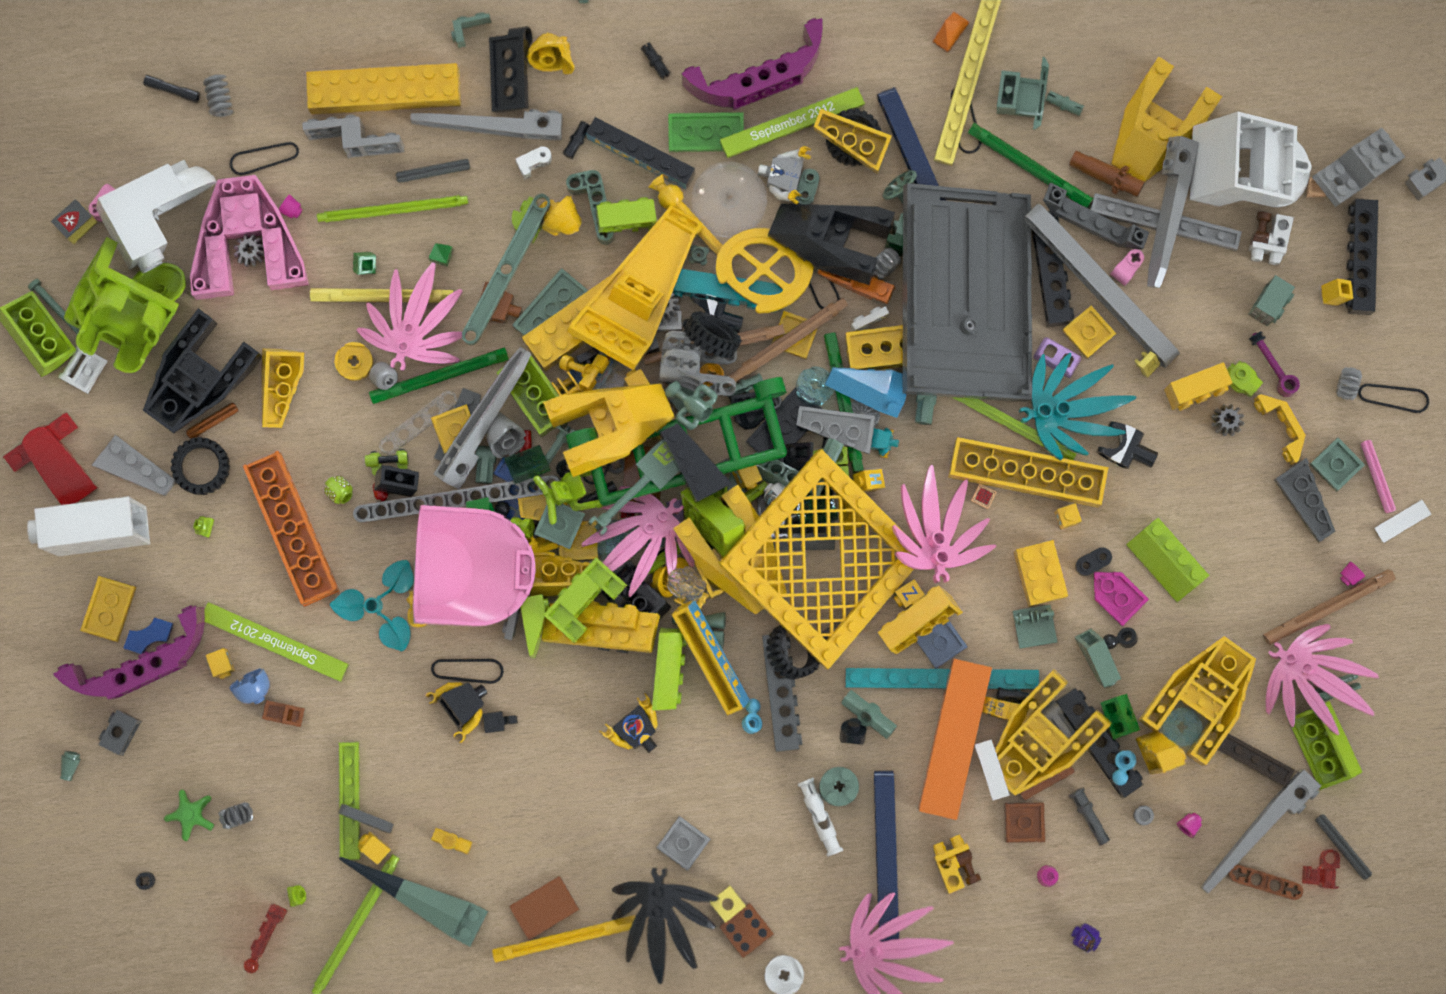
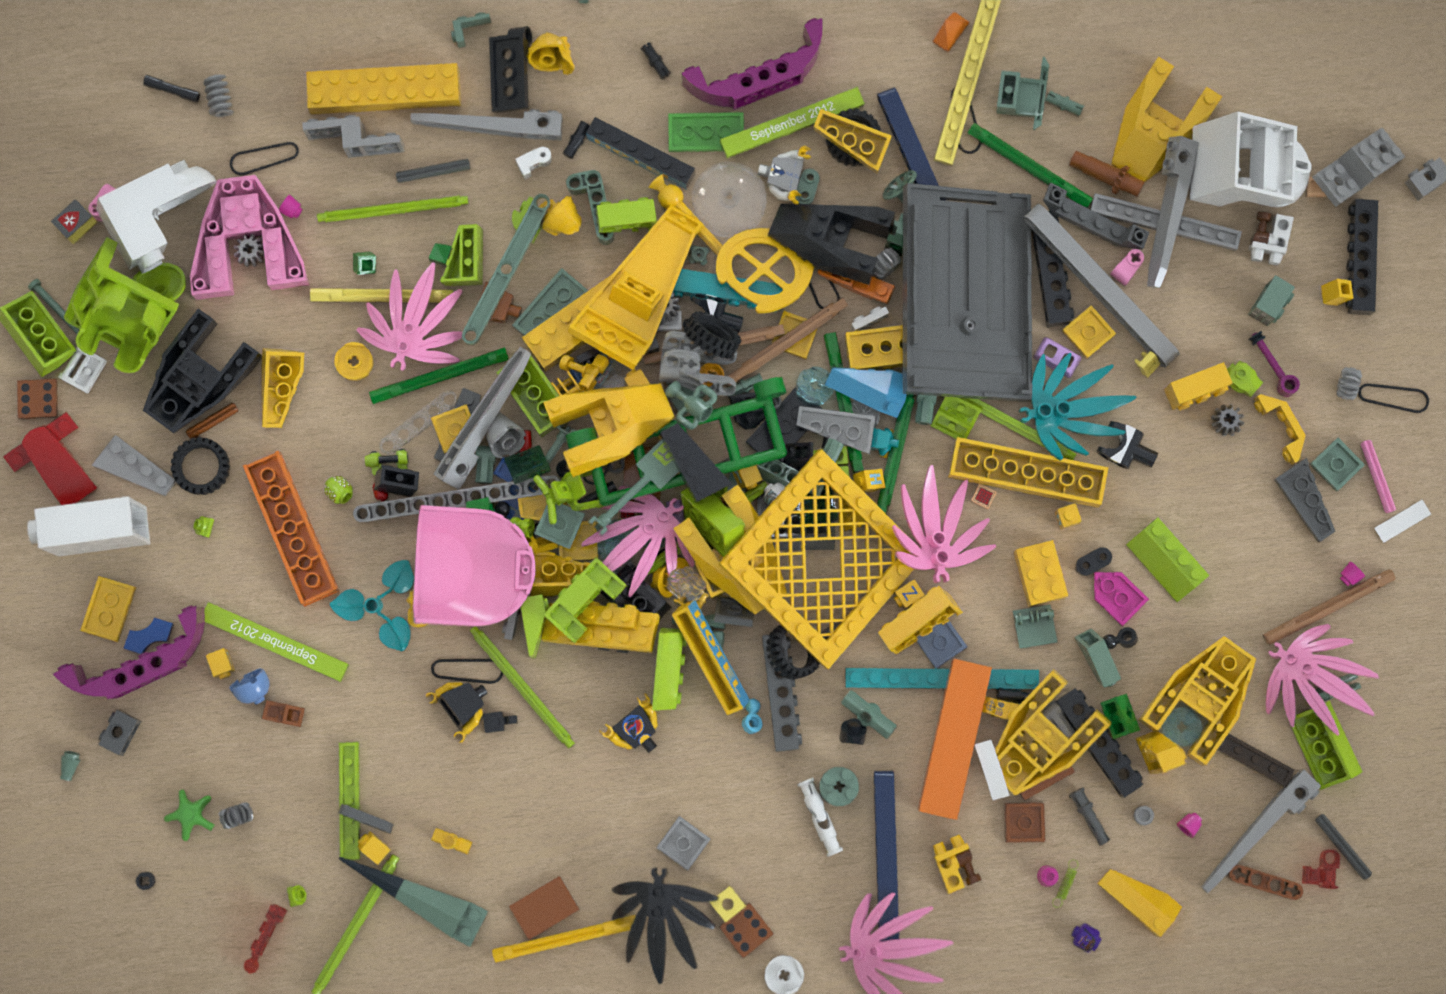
(37, 398): none -> dark orange tile
(383, 375): light grey head -> none
(466, 258): none -> lime wedge
(522, 687): none -> lime piece
(732, 612): none -> dark grey tile
(895, 454): none -> green piece
(956, 416): none -> lime slope
(1063, 895): none -> lime piece
(1120, 776): medium azure plate -> none
(1148, 905): none -> yellow wedge

